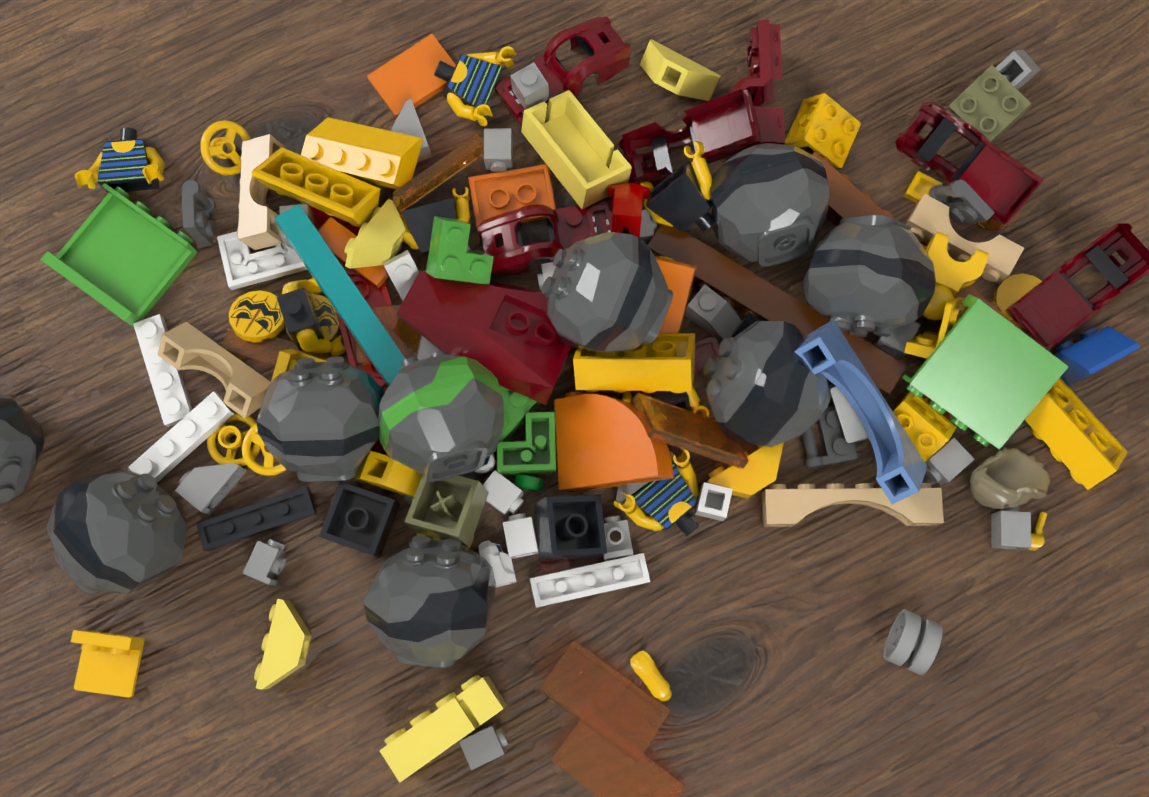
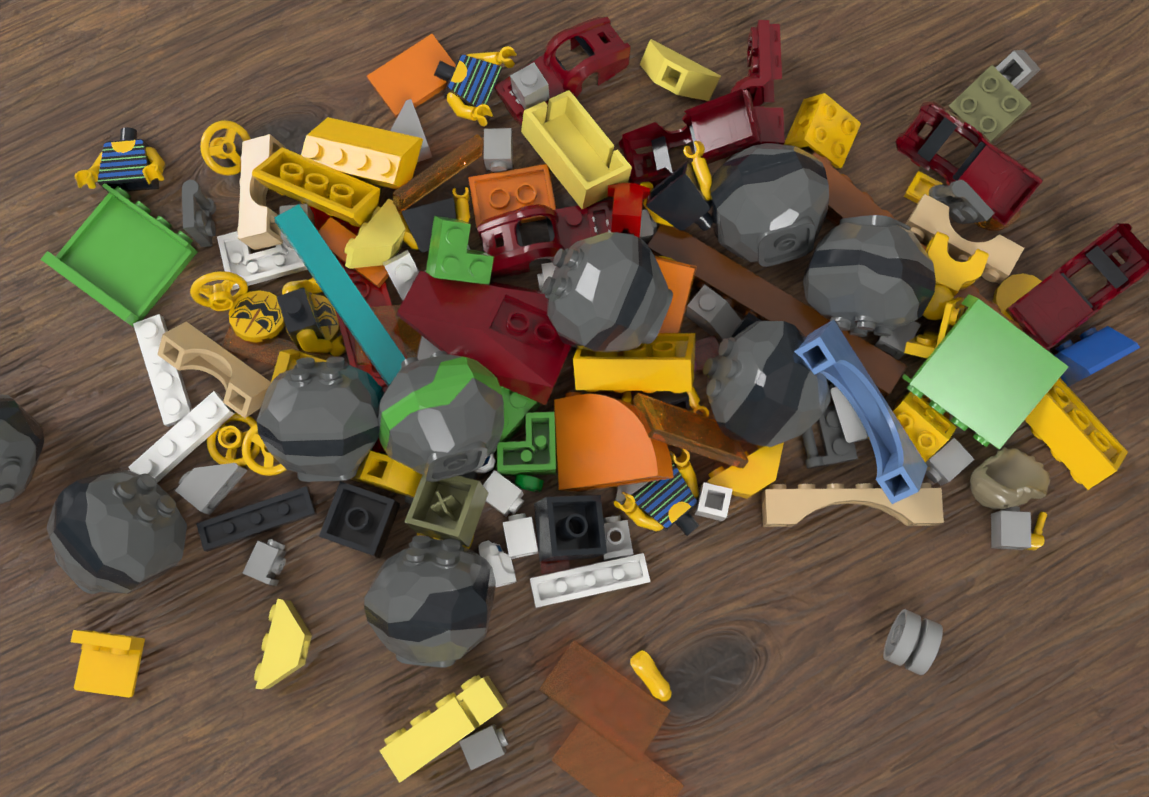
(220, 293): none -> yellow piece

